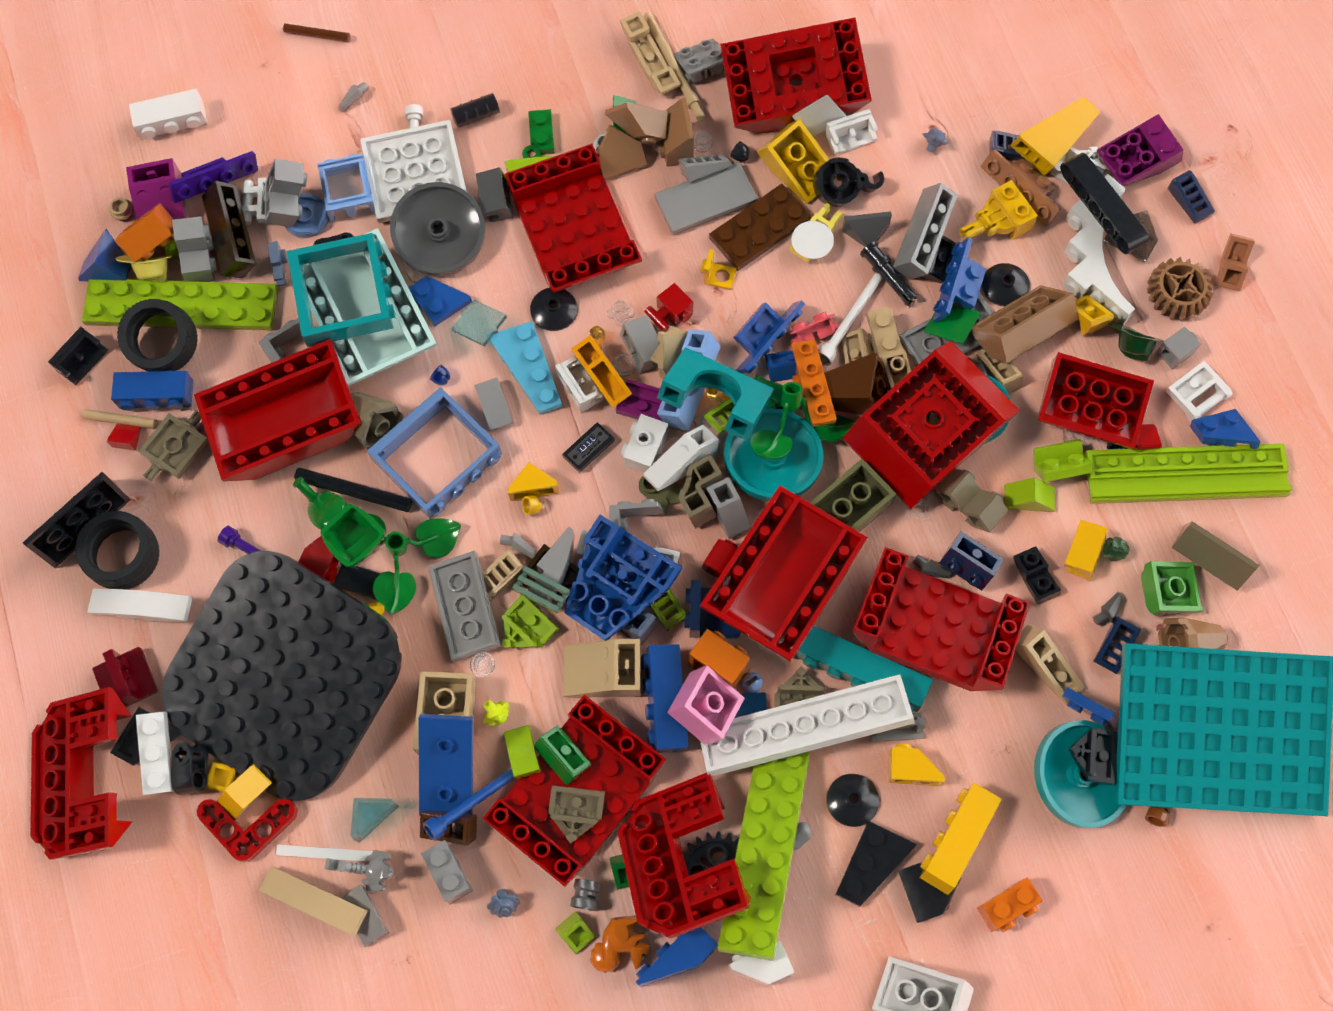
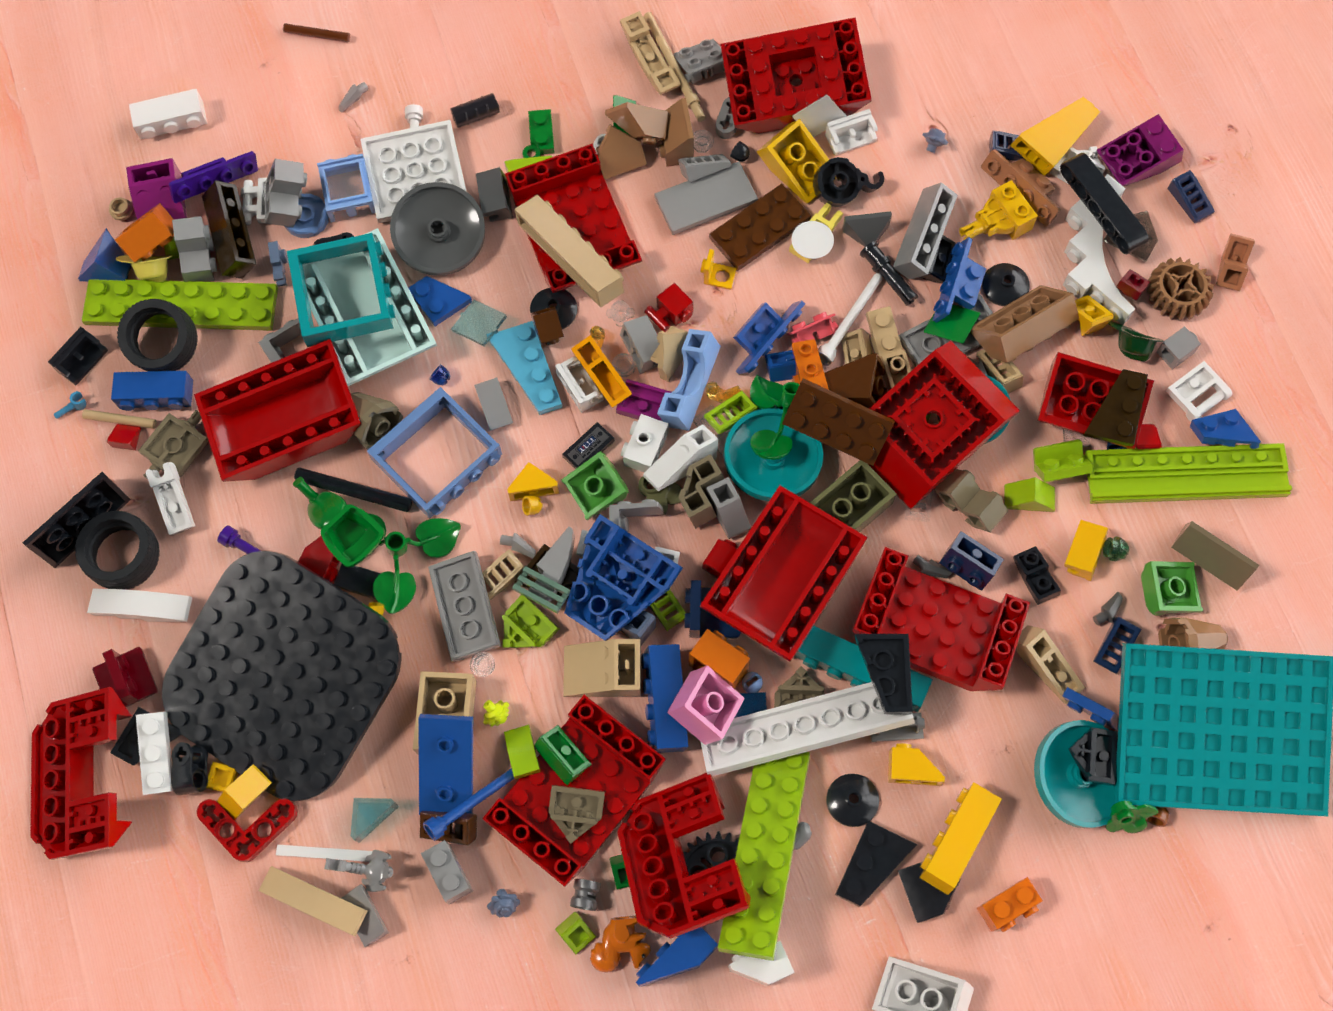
(72, 405): none -> dark azure hand
(171, 499): none -> white plate
(547, 325): none -> reddish brown brick
(570, 250): none -> tan brick
(596, 485): none -> bright green slope
(699, 371): teal arch -> none
(723, 117): none -> light grey beam
(838, 422): none -> reddish brown plate
(889, 669): none -> black wing
(1120, 411): none -> dark brown wing
(1129, 817): none -> green plate
(1132, 285): none -> dark red bracket

